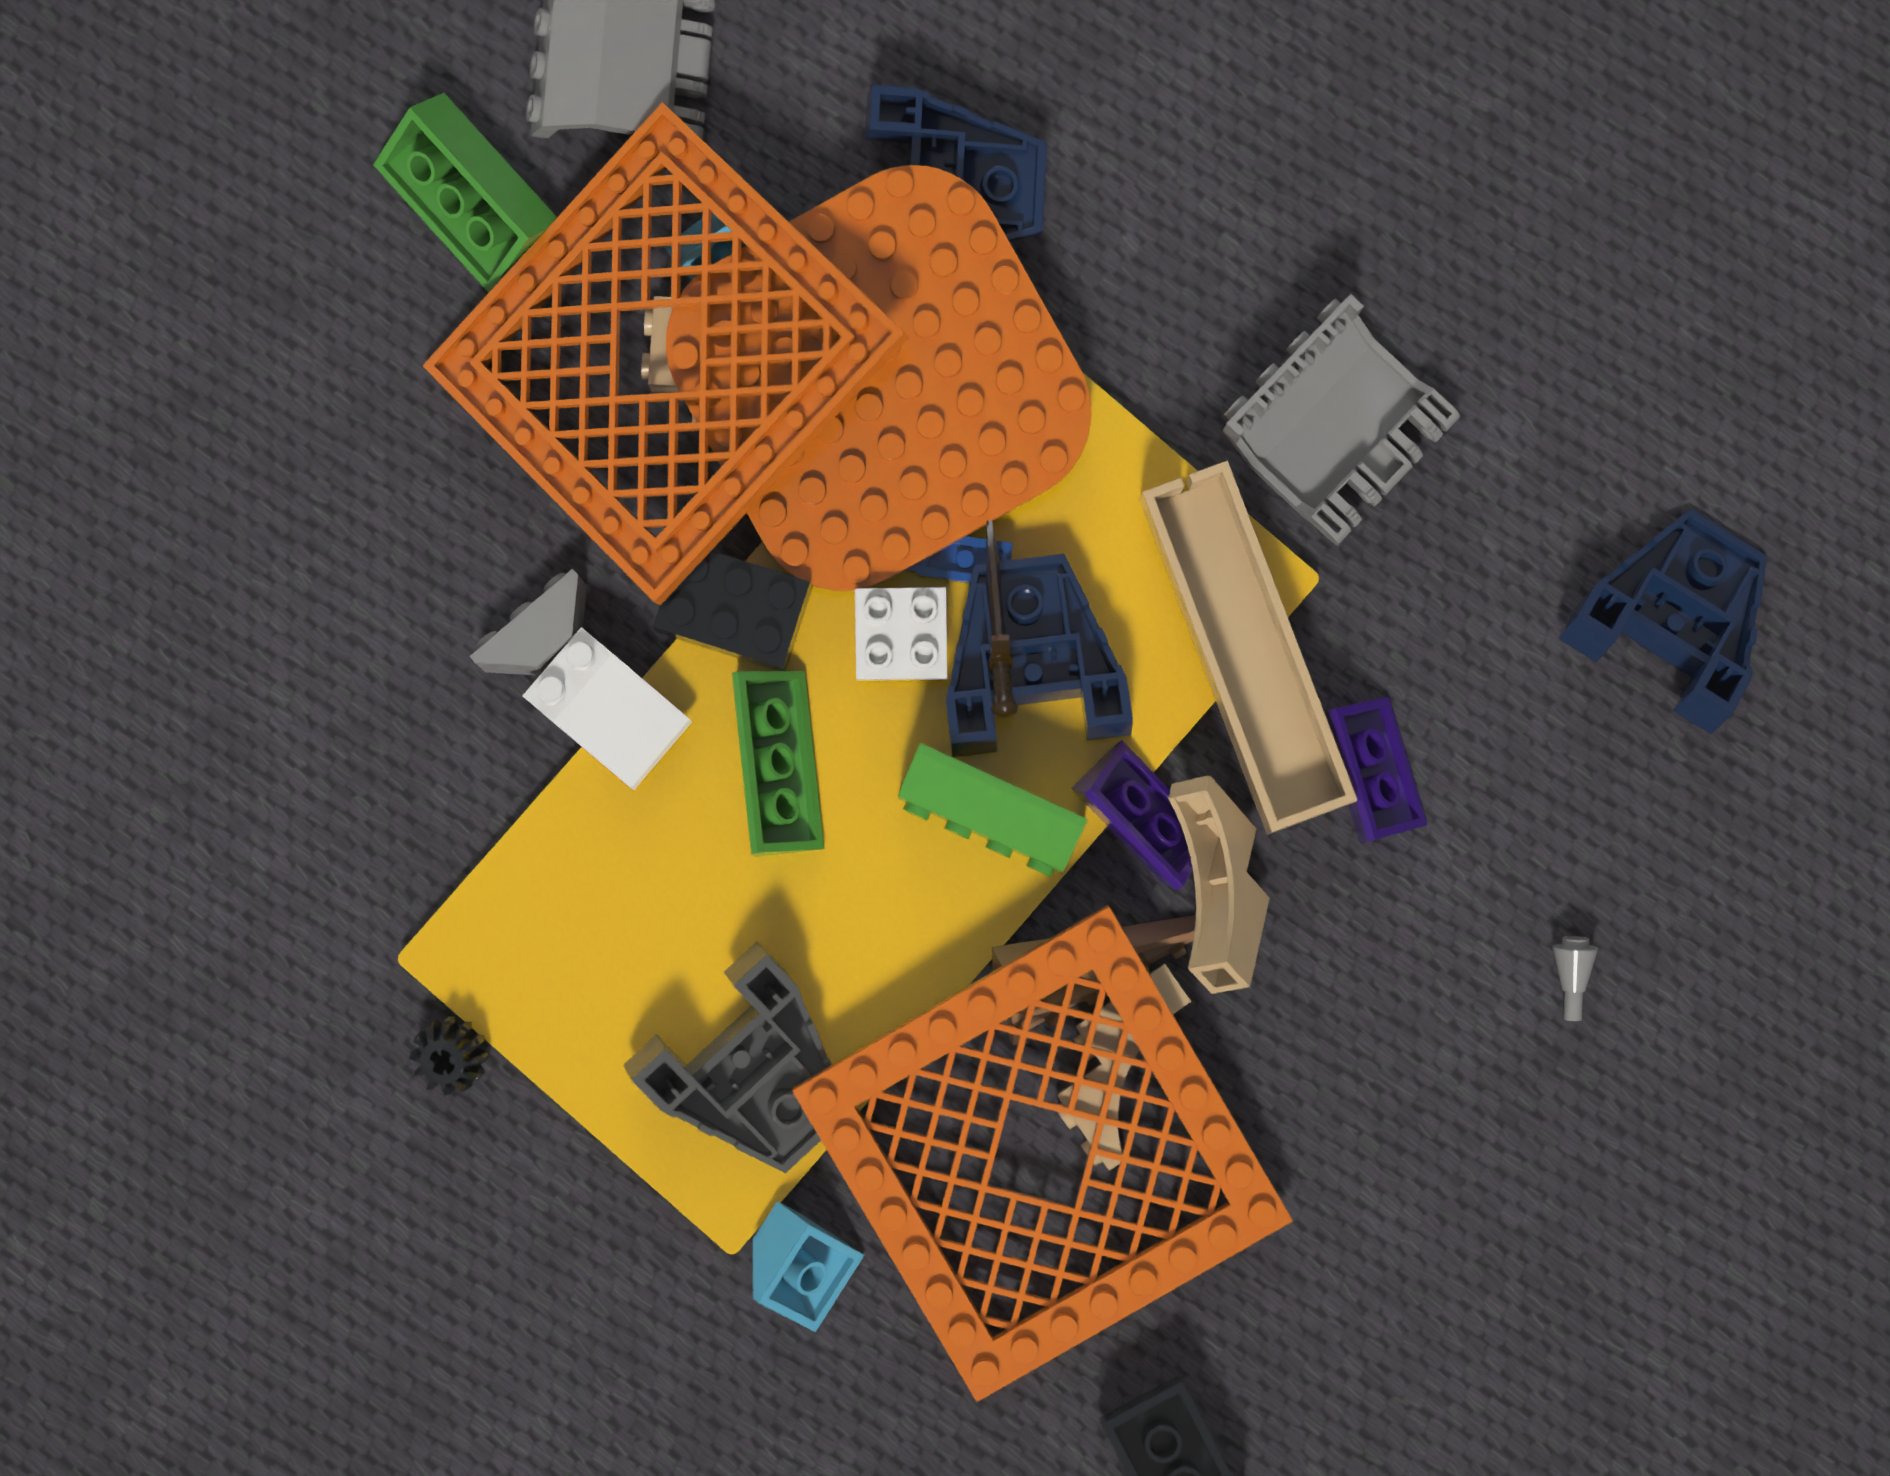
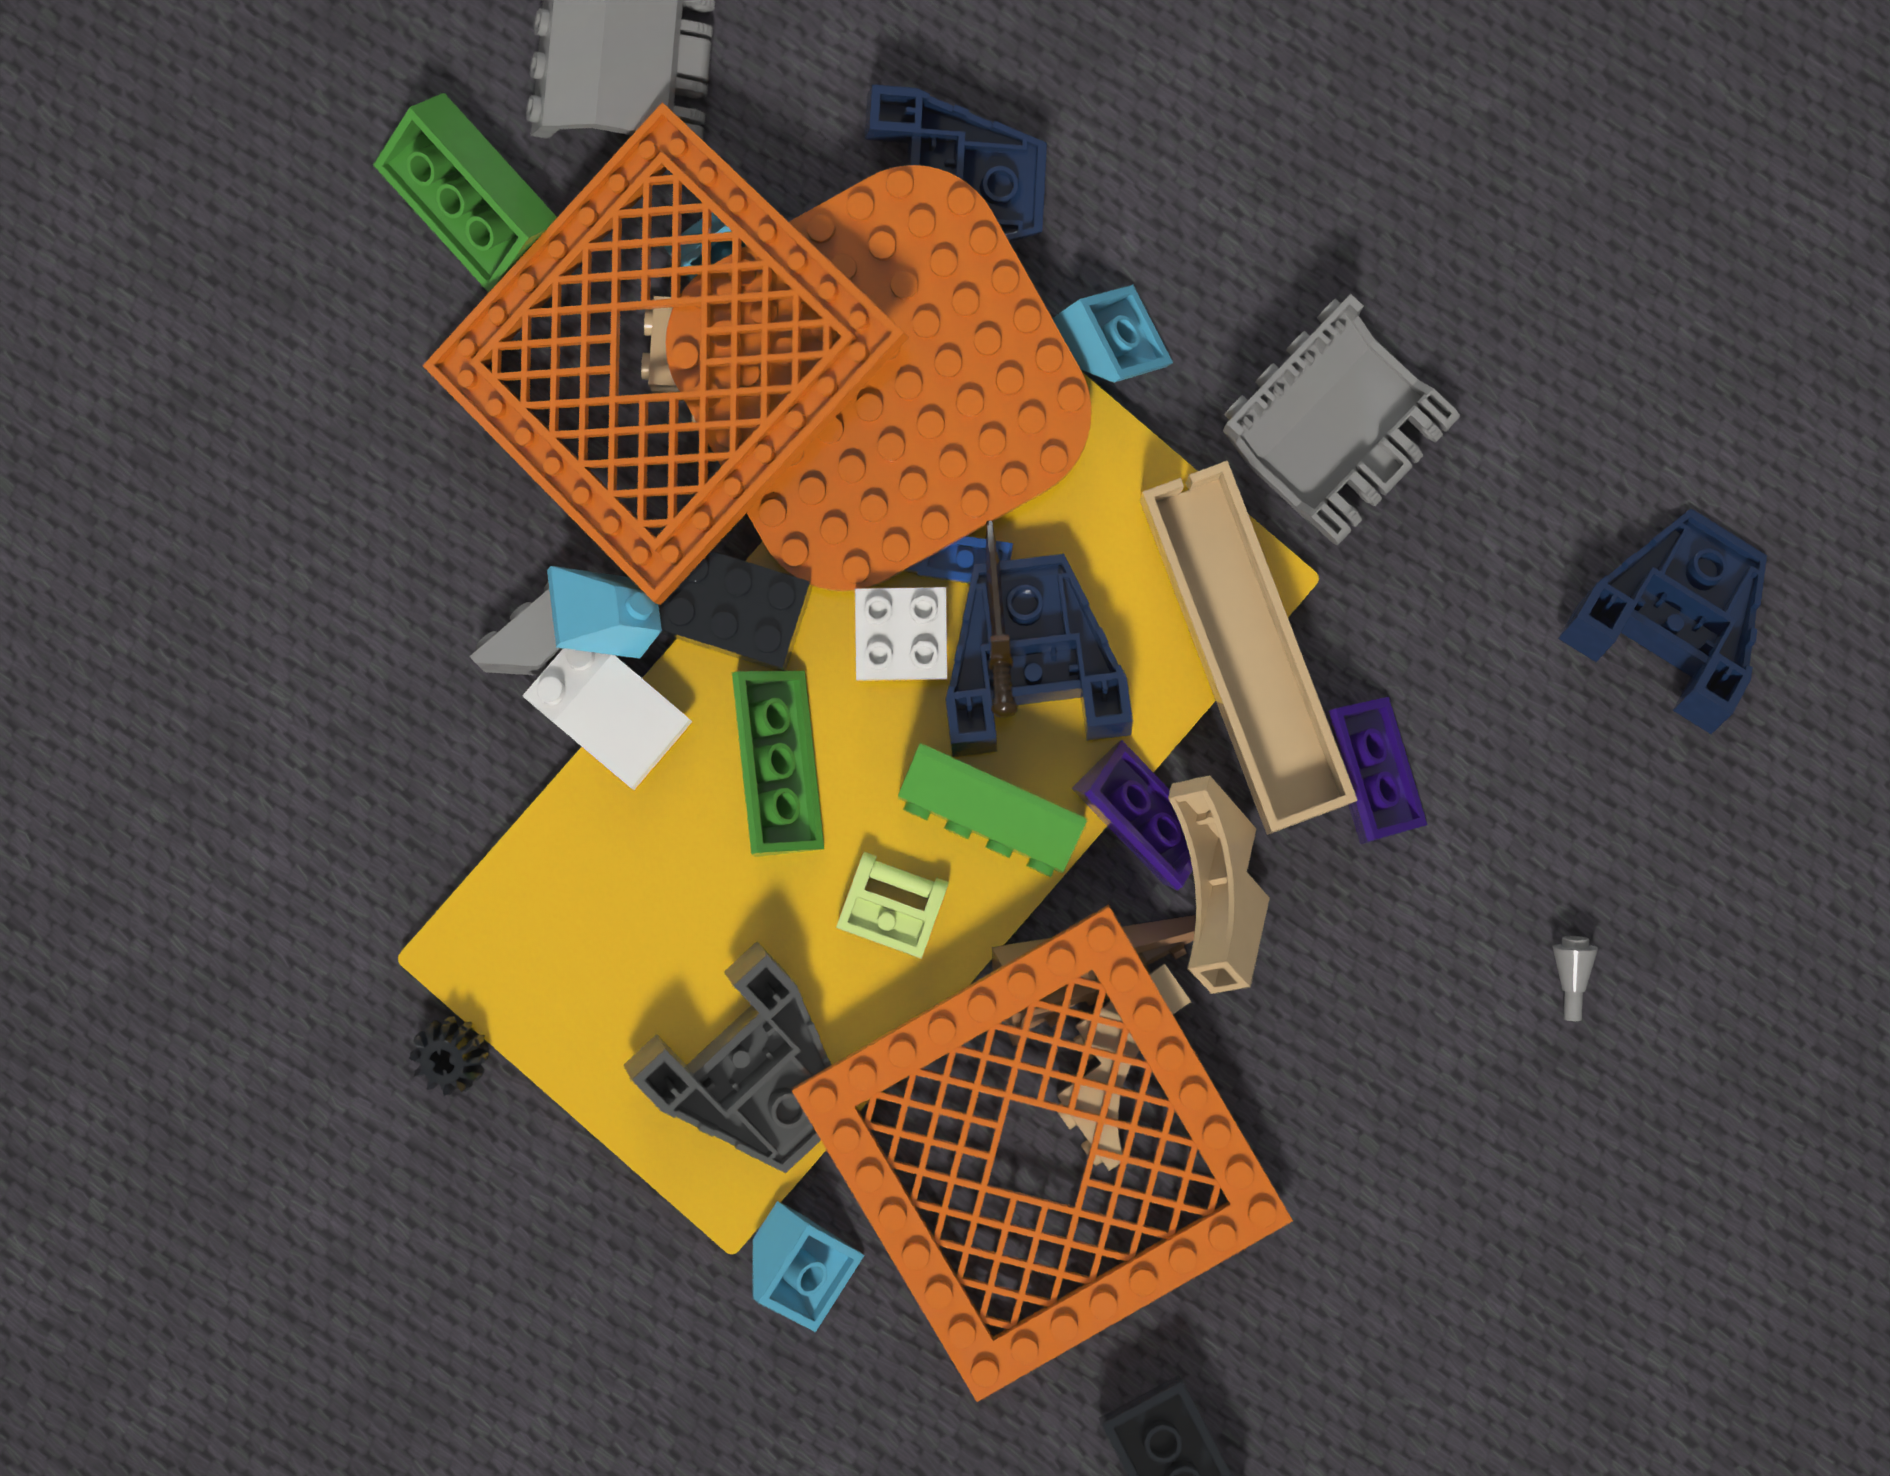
(601, 613): none -> medium azure slope
(886, 919): none -> yellowish green plate
(1112, 335): none -> medium azure slope

